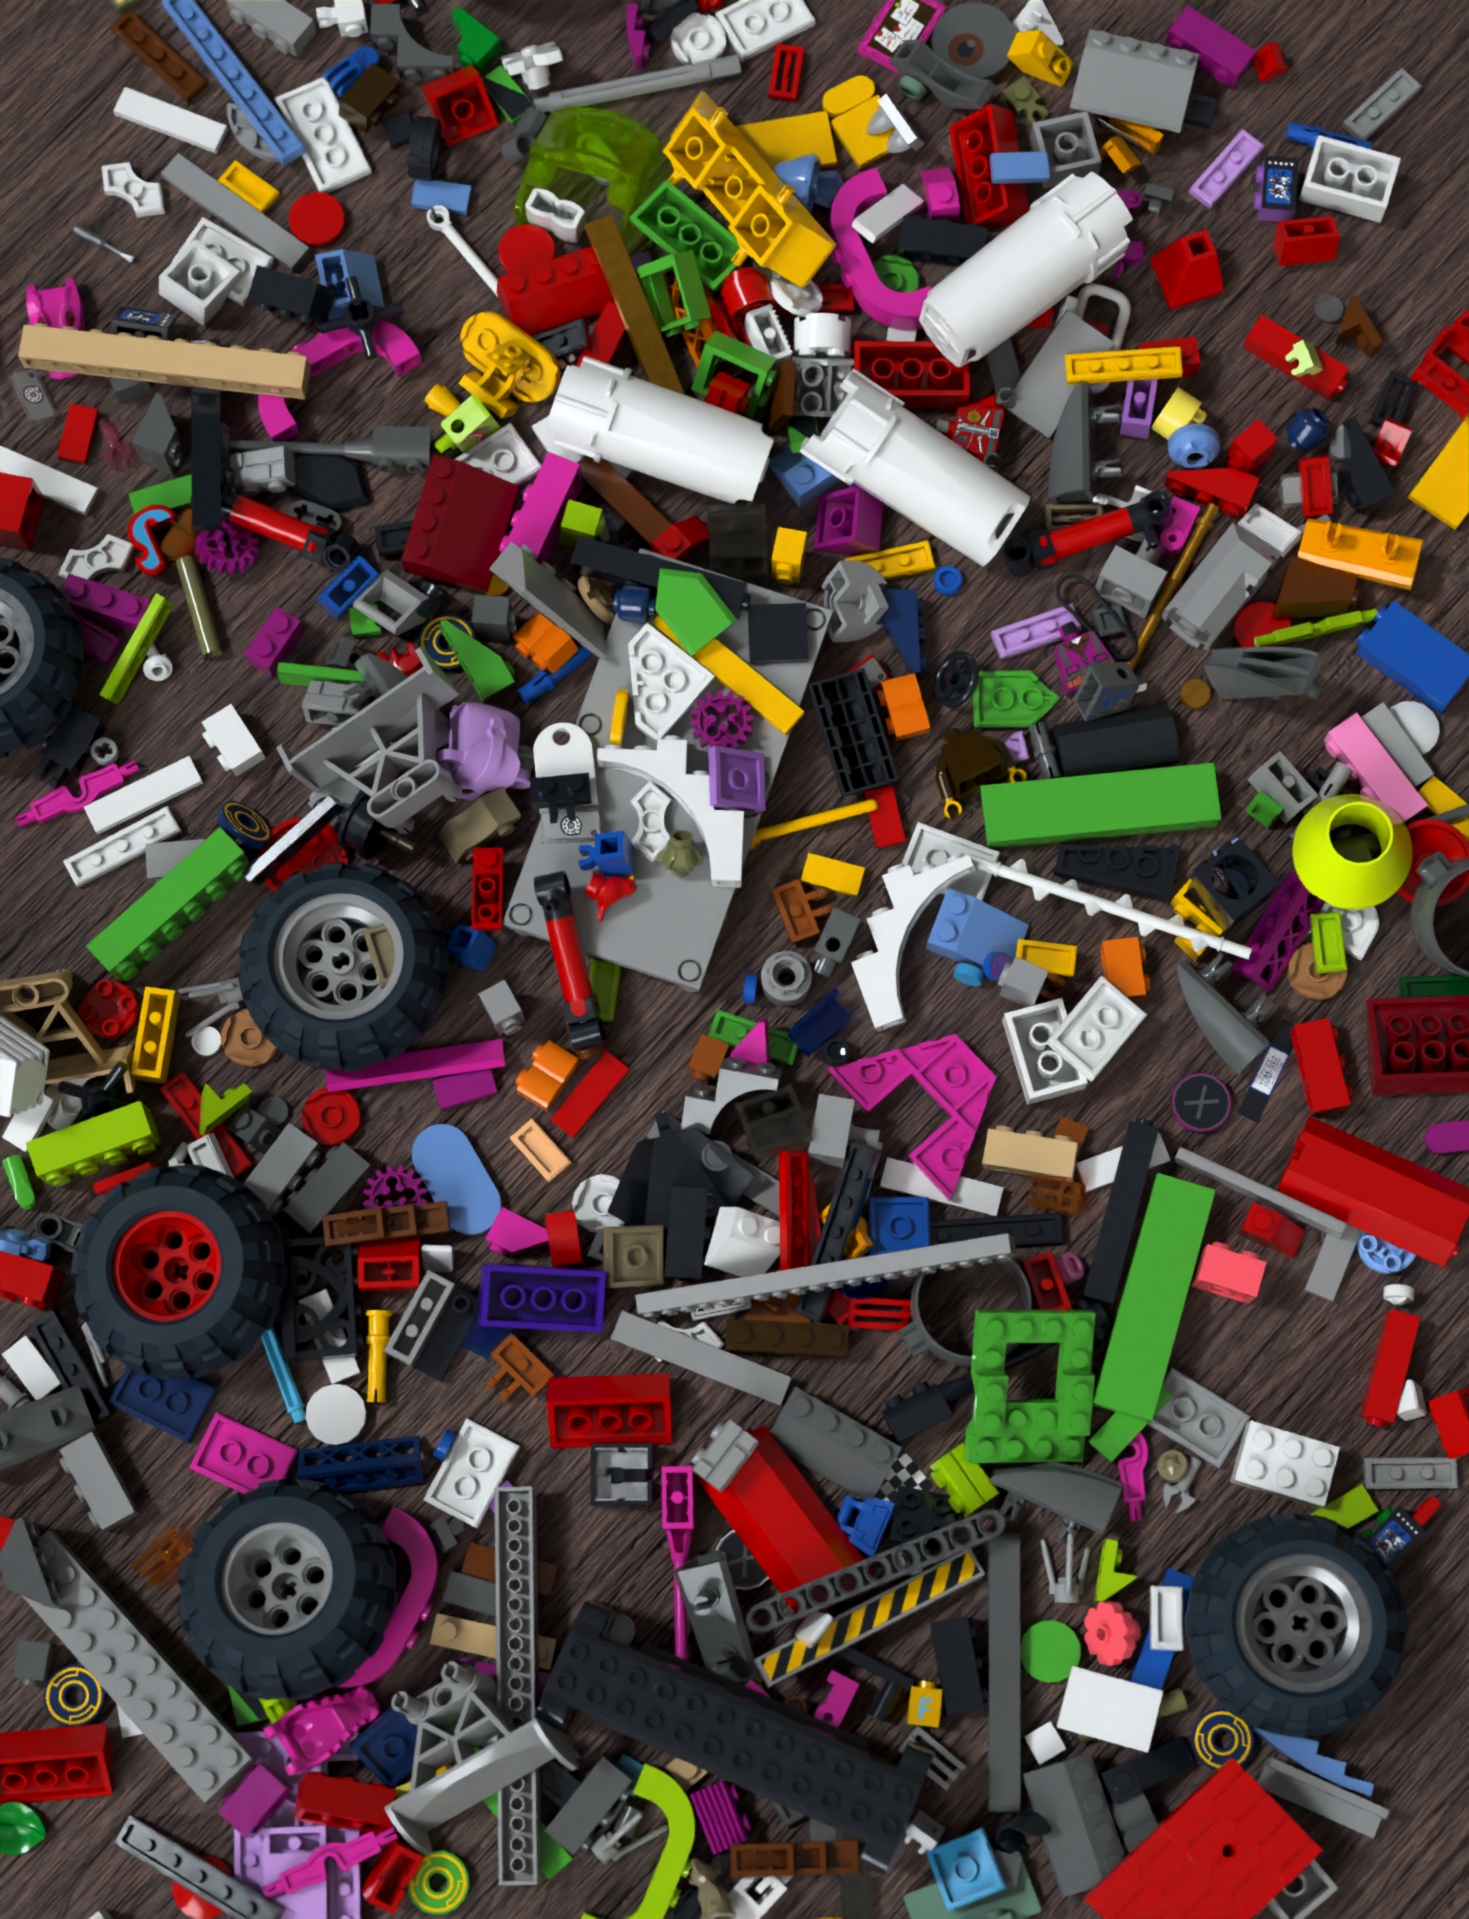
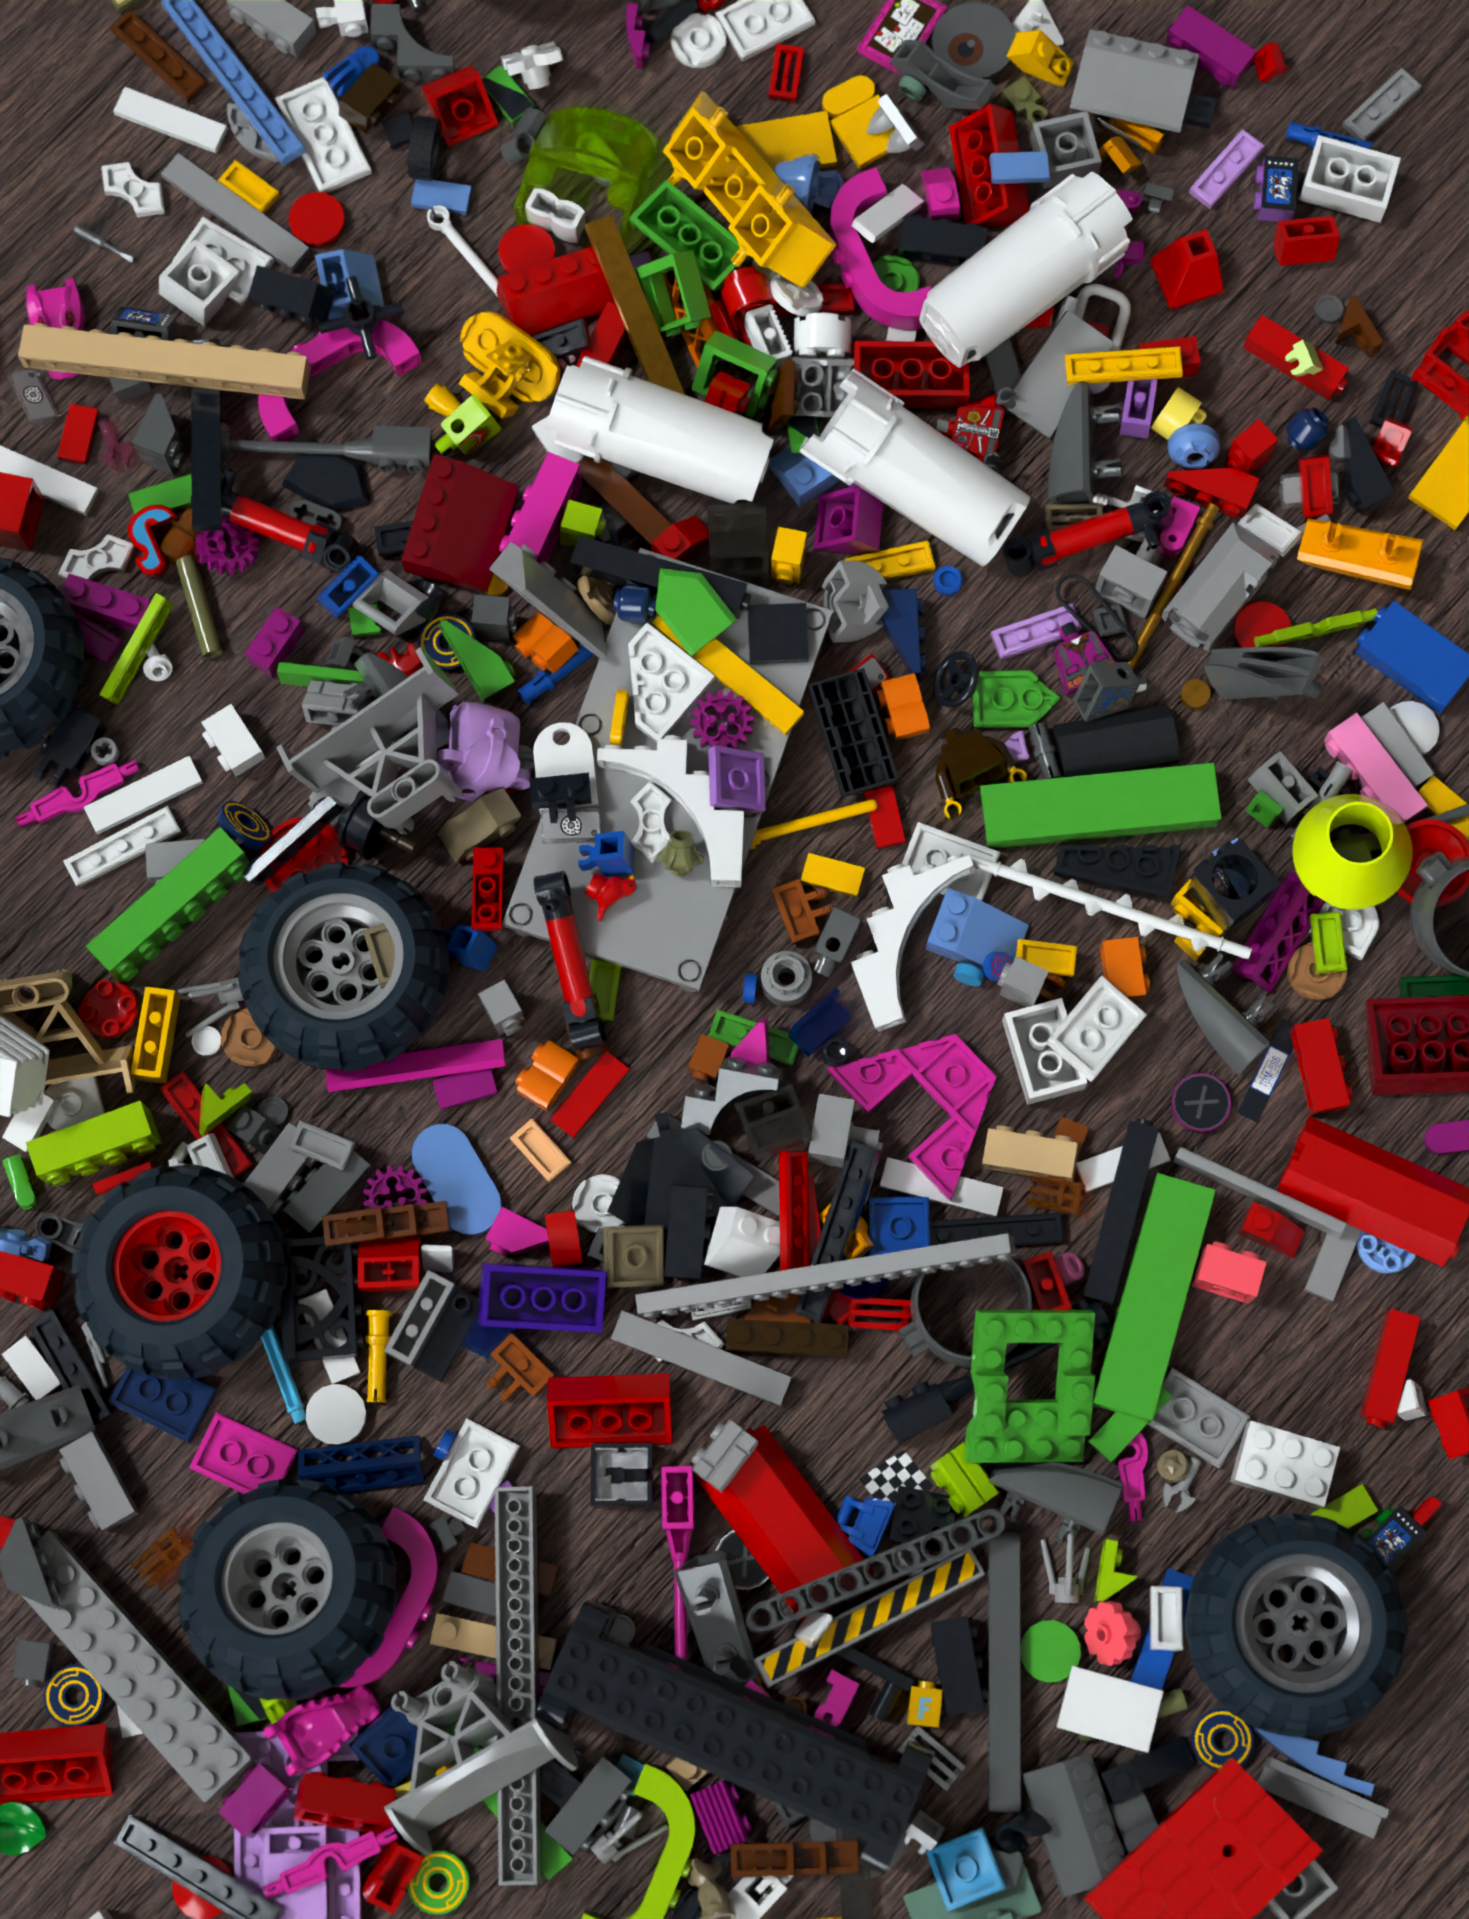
(97, 1094): black bar -> none
(263, 470): light grey brick -> none
(321, 1146): none -> light grey tile
(331, 1117): red tile -> none
(477, 44): green arch -> none
(503, 456): white tile -> none
(639, 84): light grey piece -> none
(834, 1444): dark grey slope -> none
(1044, 1742): white tile -> none
(1313, 591): reddish brown slope -> none
(1398, 1294): white tile -> none
(1410, 1473): light grey tile -> none

